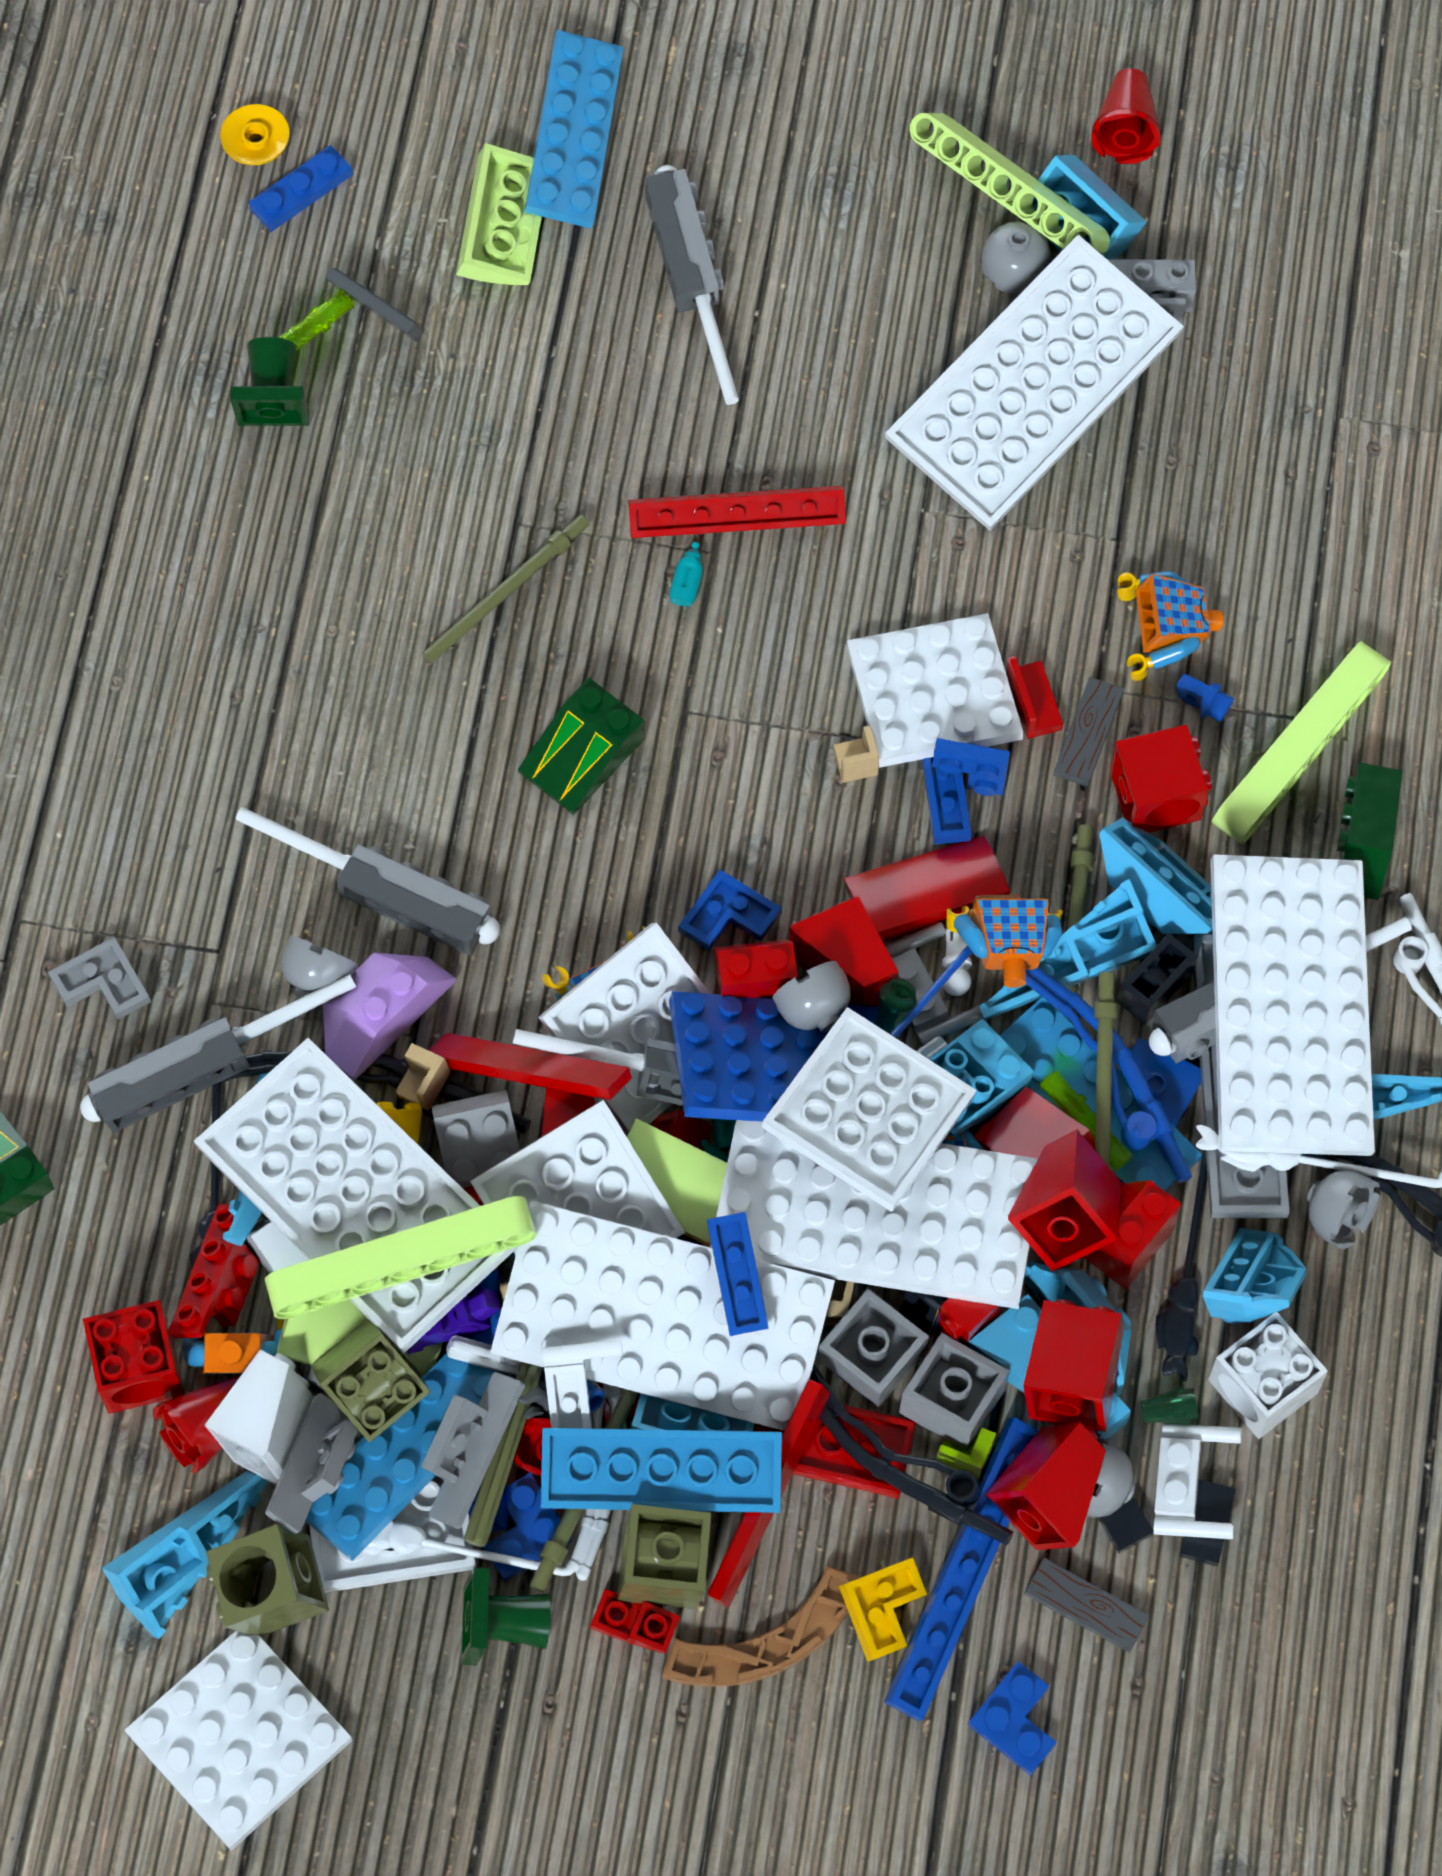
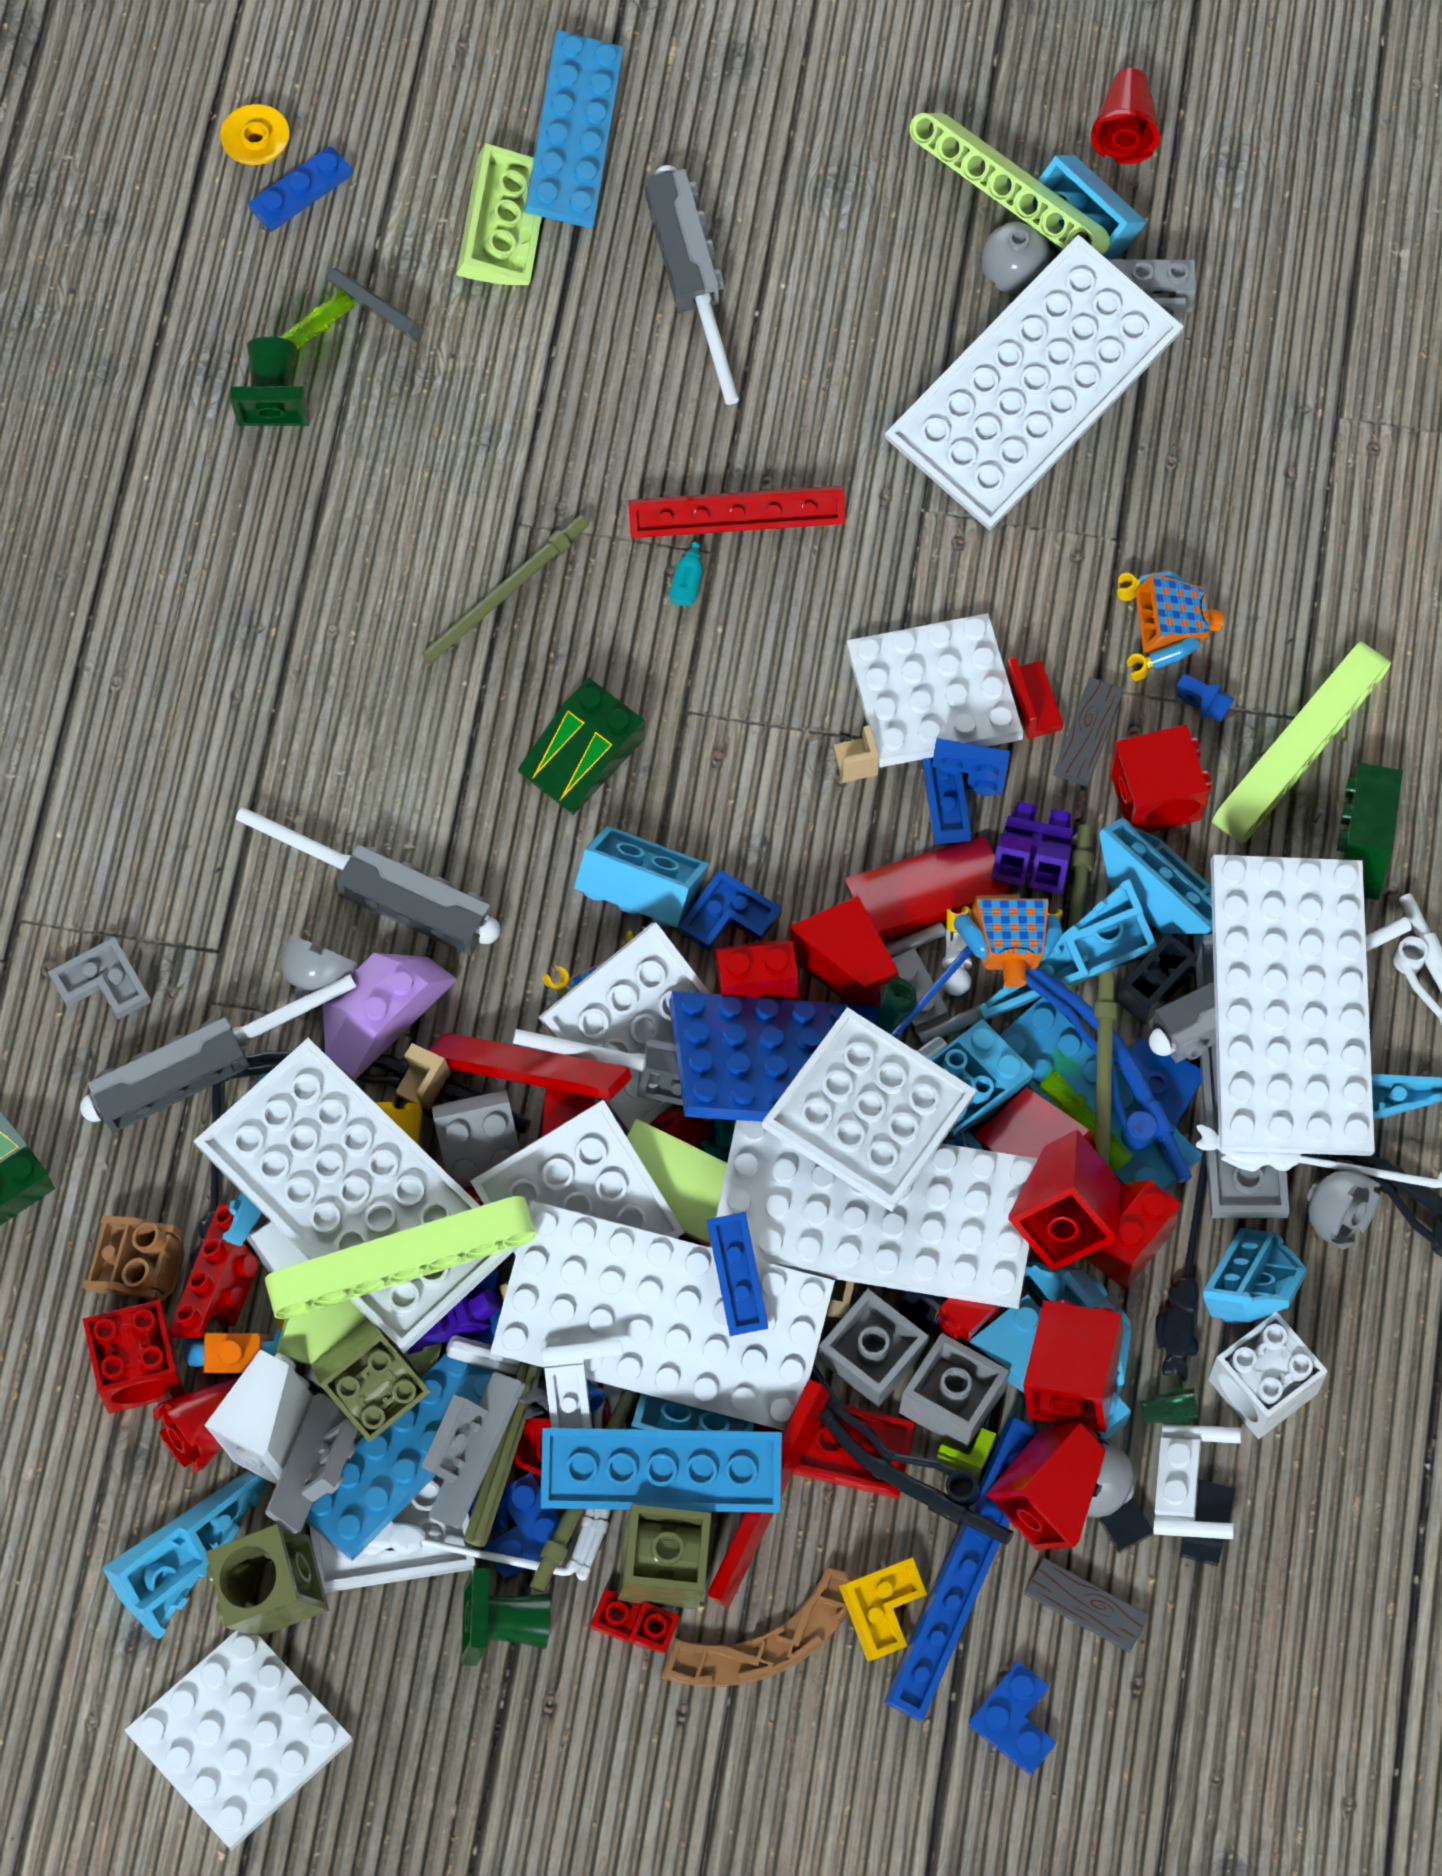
(136, 1258): none -> medium nougat slope
(640, 876): none -> medium azure slope
(815, 999): light grey cylinder -> none
(1034, 849): none -> dark purple hips

